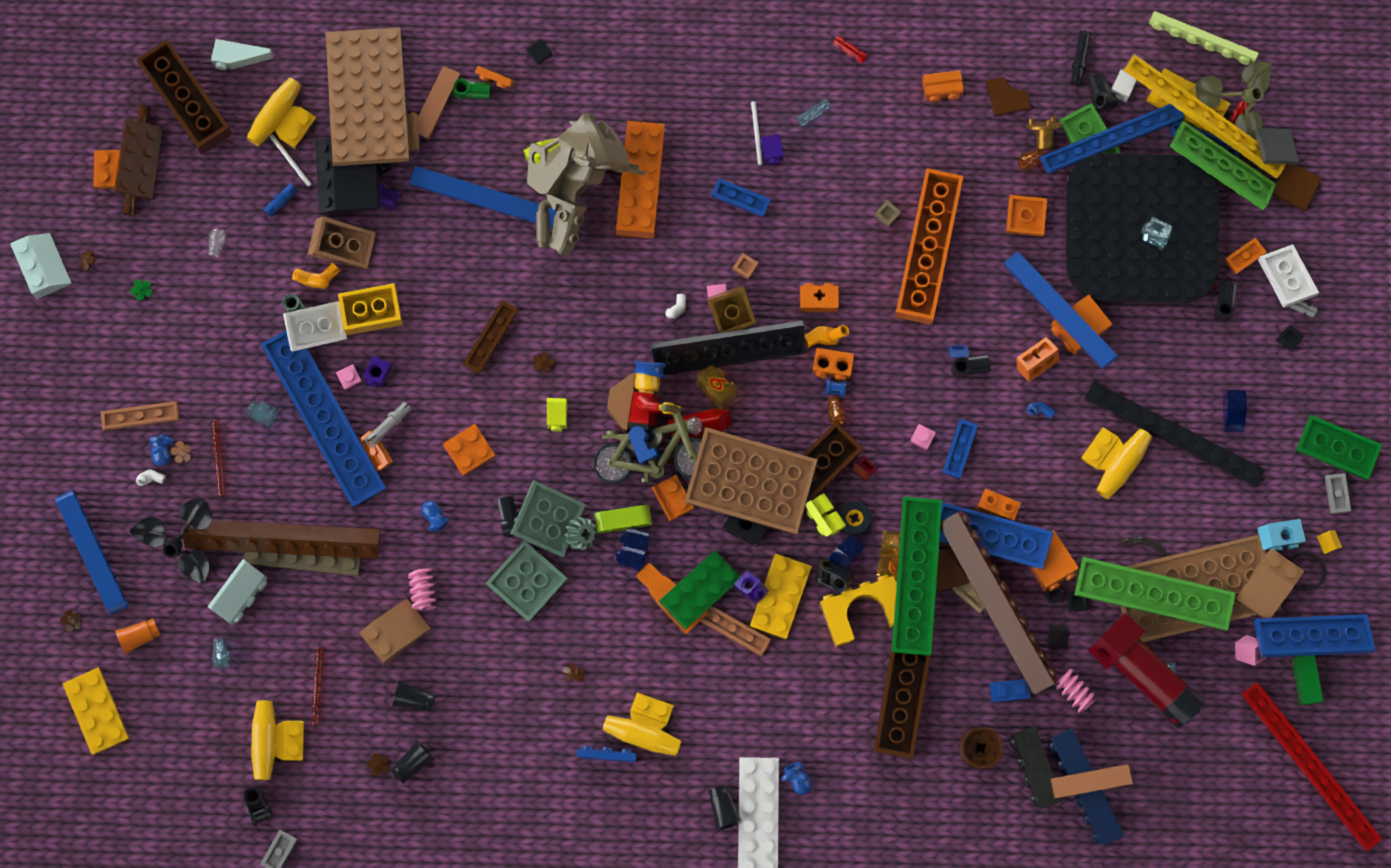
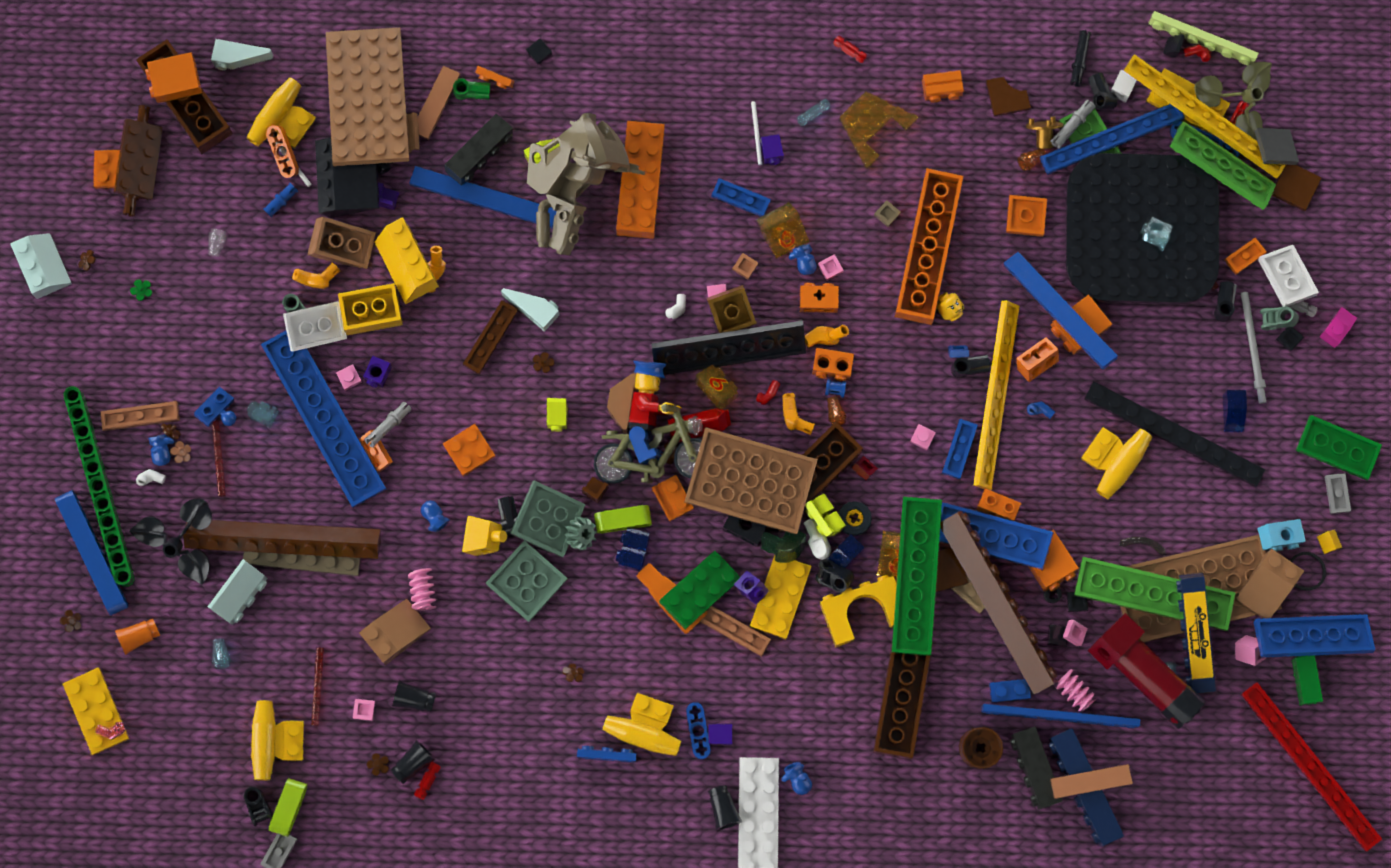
(103, 494): none -> green beam
(112, 732): none -> clear pink arm
(170, 431): none -> reddish brown plant
(173, 77): none -> orange brick
(215, 407): none -> blue plate
(282, 136): none -> orange beam
(288, 807): none -> lime beam
(364, 709): none -> bright pink plate
(405, 261): none -> yellow slope
(427, 780): none -> red axle
(436, 263): none -> light orange arm
(479, 150): none -> pearl dark grey brick
(482, 536): none -> yellow torso
(535, 308): none -> light aqua slope
(595, 489): none -> reddish brown panel
(701, 715): none -> blue beam
(720, 734): none -> dark purple panel
(770, 394): none -> red arm
(782, 230): none -> clear yellow slope
(785, 548): none -> clear green brick
(791, 415): none -> light orange arm
(805, 261): none -> blue animal
(818, 544): none -> white arm
(830, 267): none -> bright pink plate
(866, 118): none -> clear yellow wing
(950, 306): none -> yellow head
(996, 395): none -> yellow plate
(1060, 716): none -> blue tile
(1075, 632): none -> bright pink plate
(1078, 118): none -> light grey pin
(1173, 45): none -> black slope
(1197, 632): none -> brick
(1198, 50): none -> red arm
(1259, 383): none -> light grey bar
(1275, 318): none -> sand green piece
(1338, 327): none -> dark pink slope

